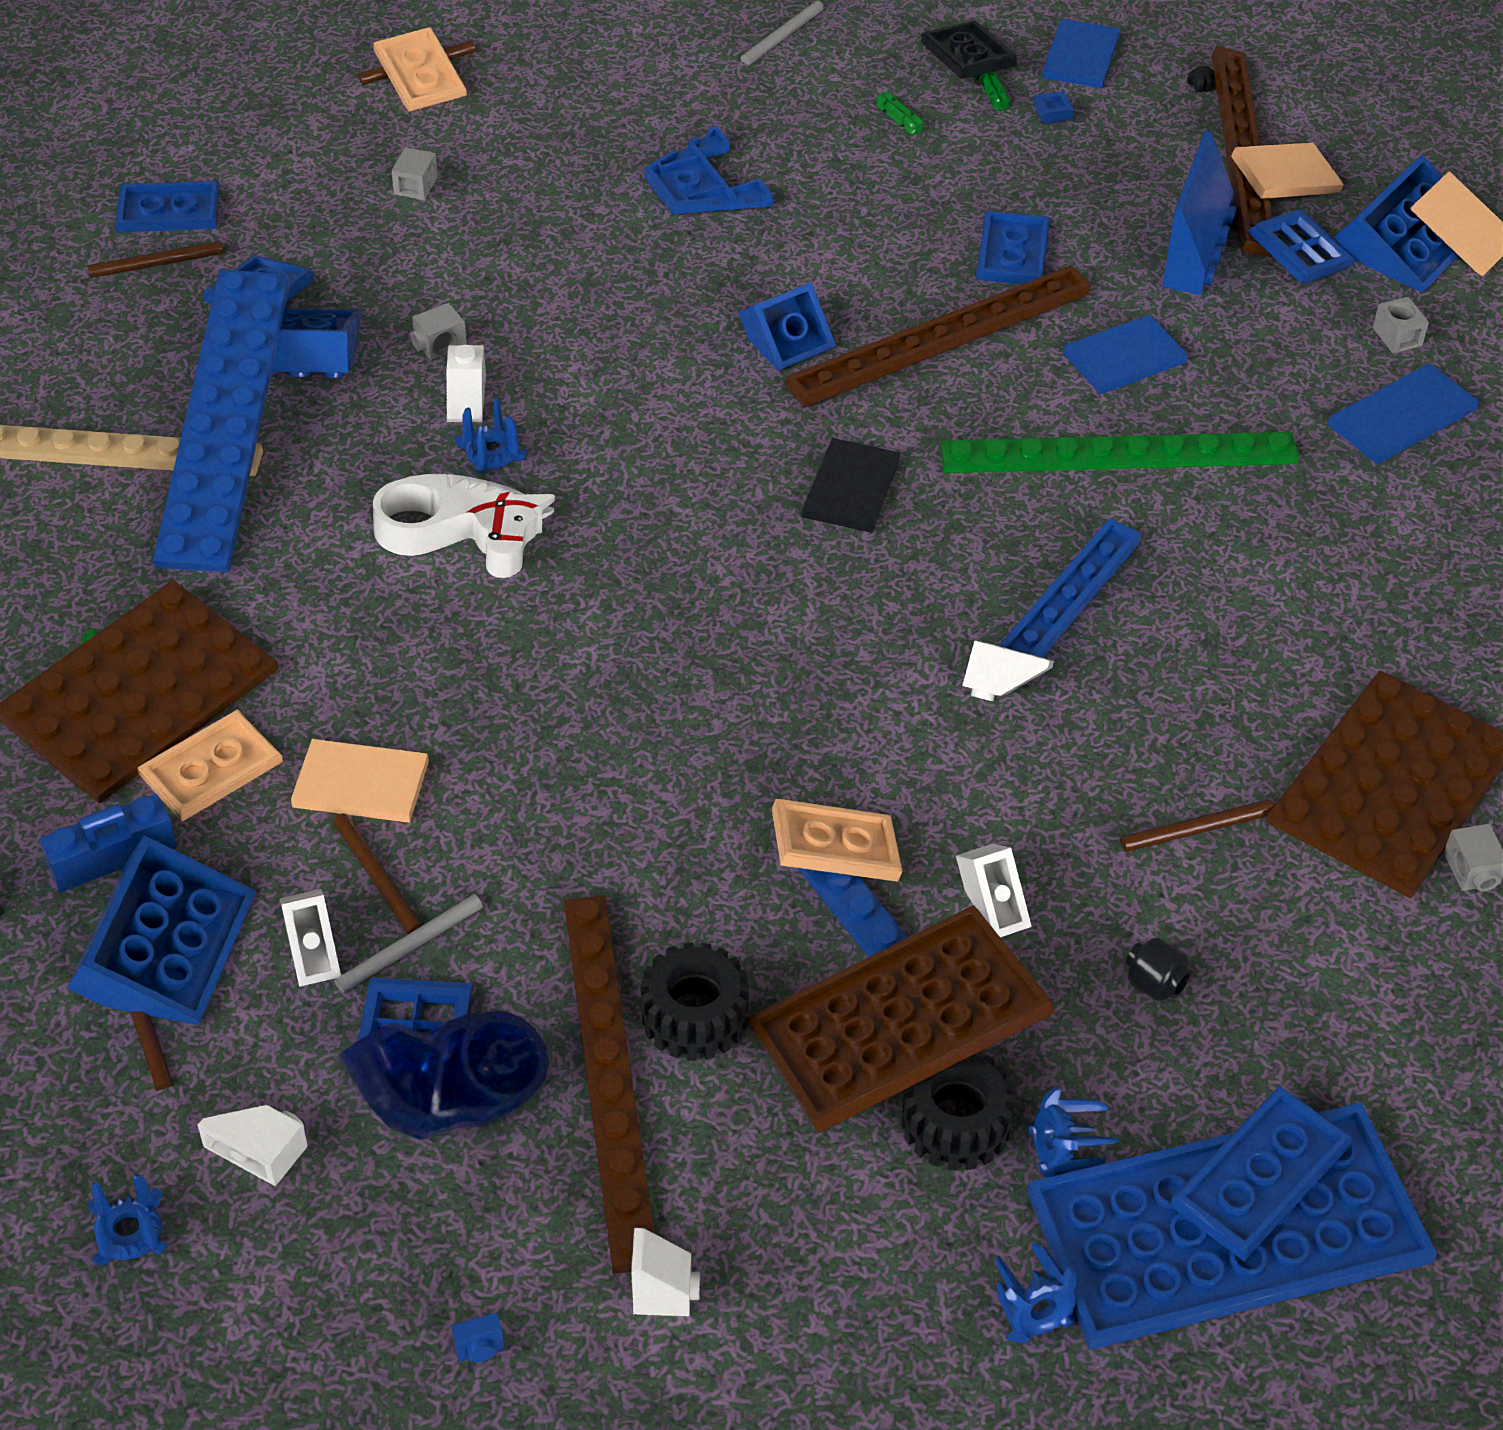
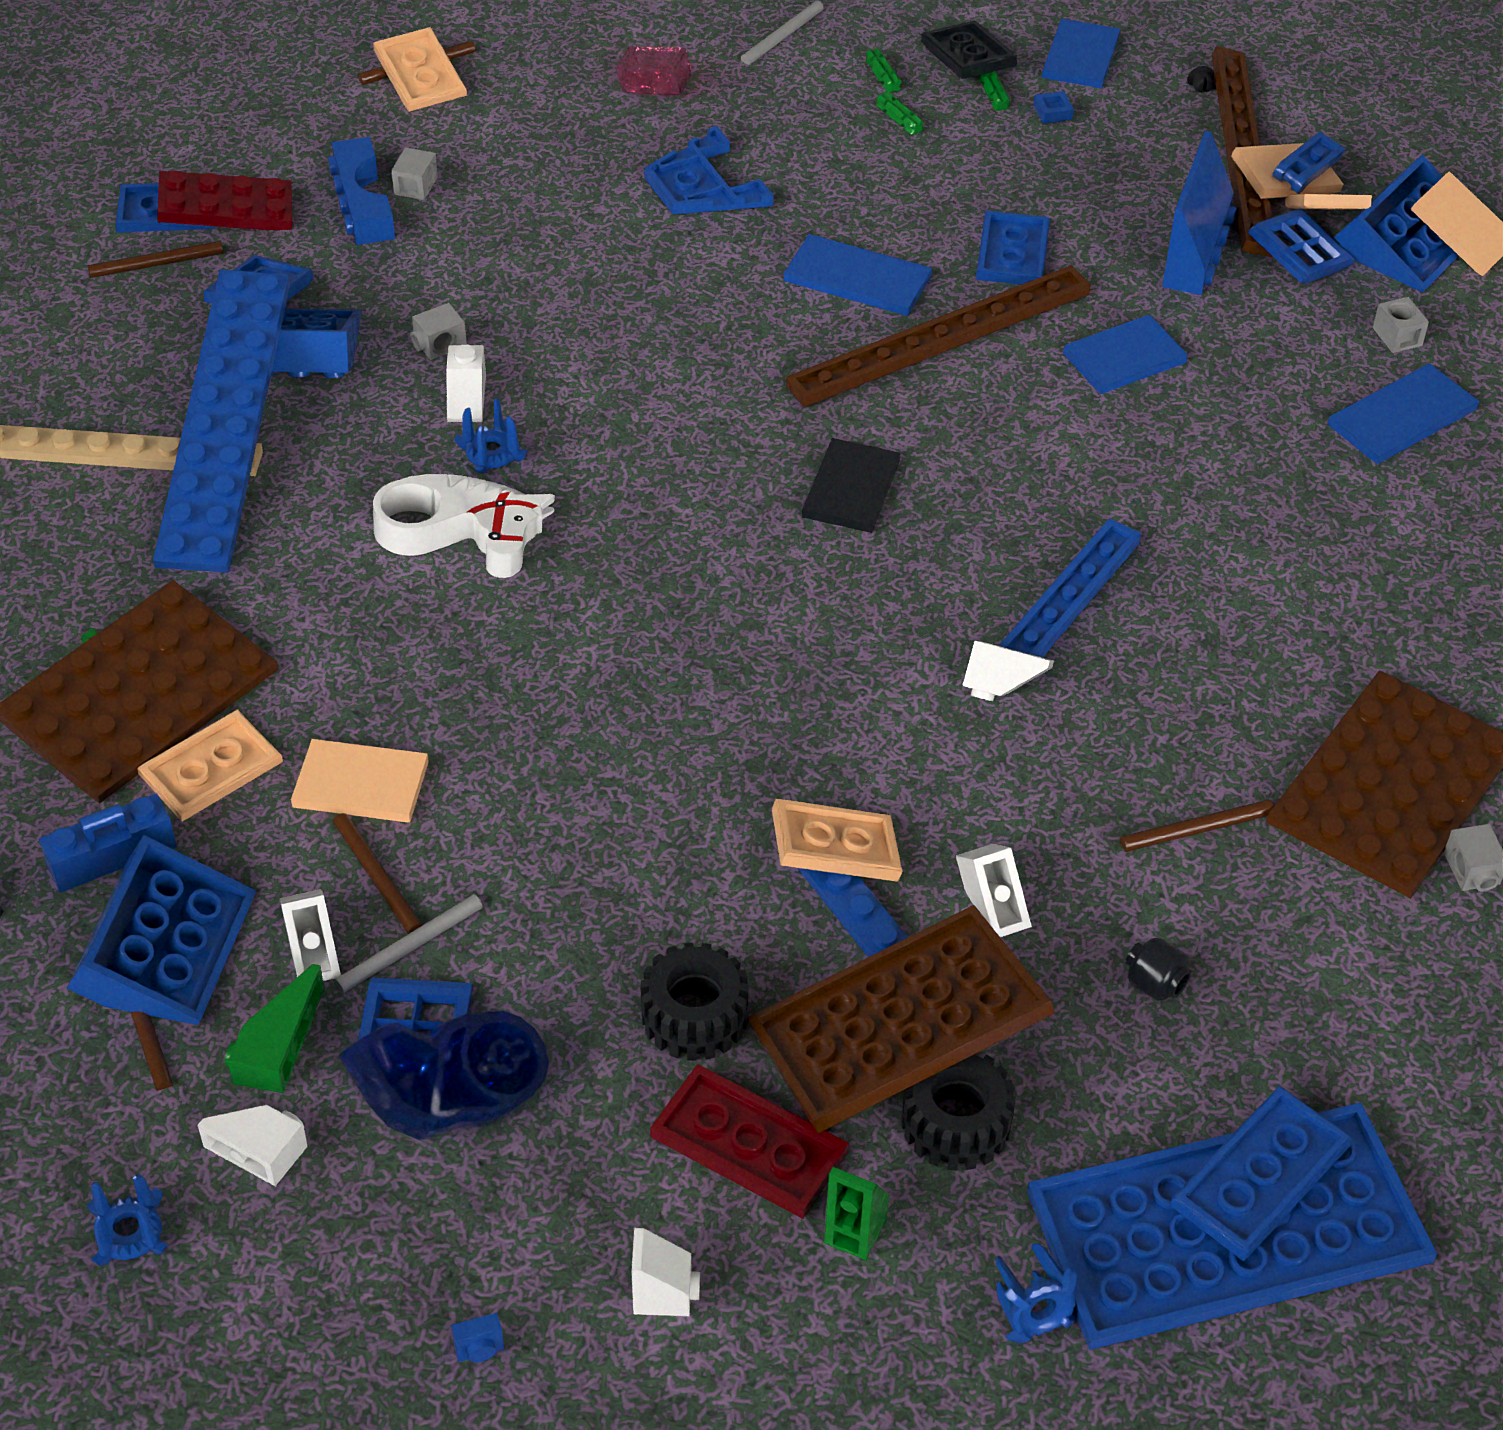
(224, 201): none -> dark red plate
(275, 1035): none -> green slope
(368, 213): none -> blue arch
(608, 1078): reddish brown plate -> none
(654, 70): none -> clear pink brick
(749, 1140): none -> dark red plate
(788, 327): blue slope -> none
(854, 1213): none -> green slope
(858, 274): none -> blue tile
(883, 70): none -> green axle
(1053, 1120): blue piece -> none
(1118, 452): green plate -> none
(1308, 162): none -> blue plate
(1328, 201): none -> light nougat tile

